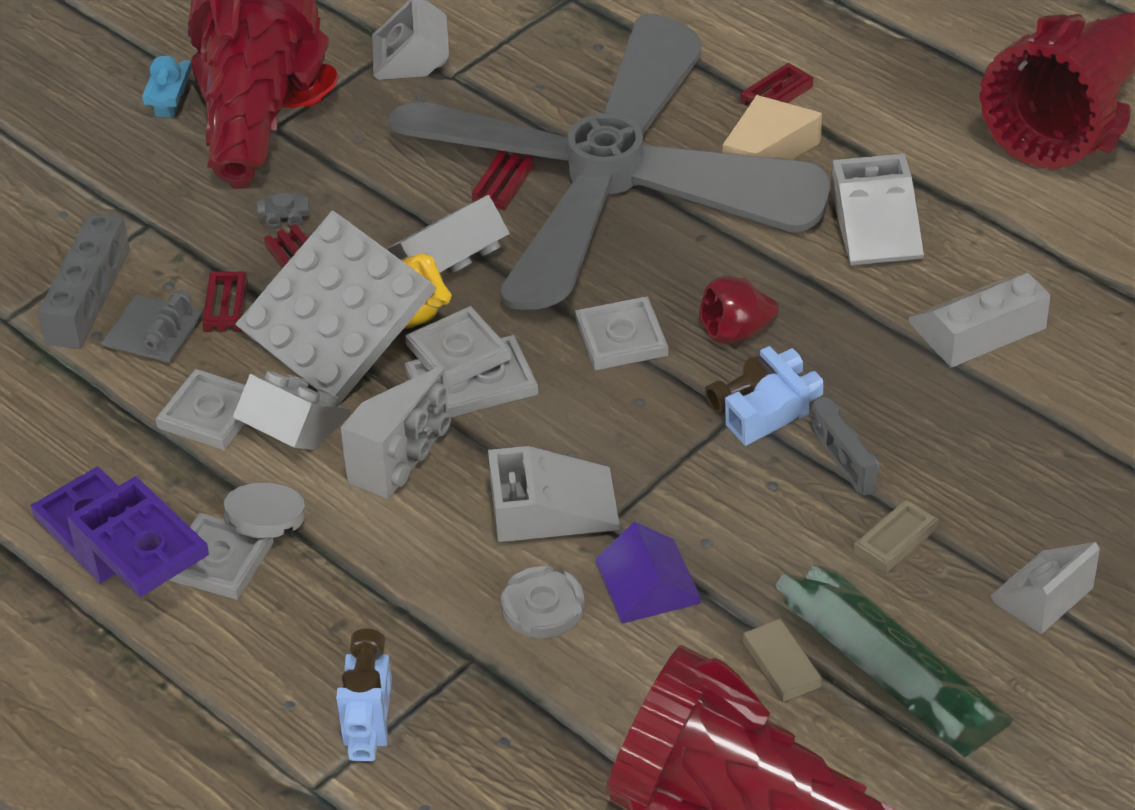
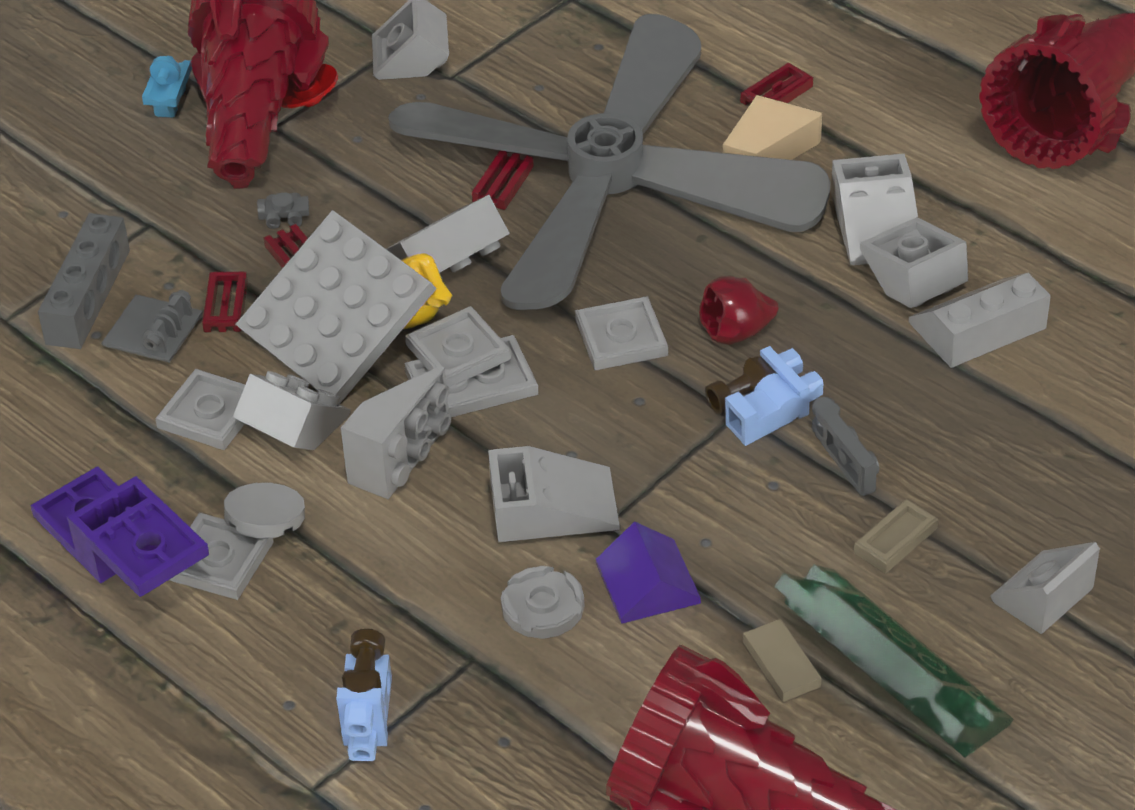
(916, 261): none -> light grey slope

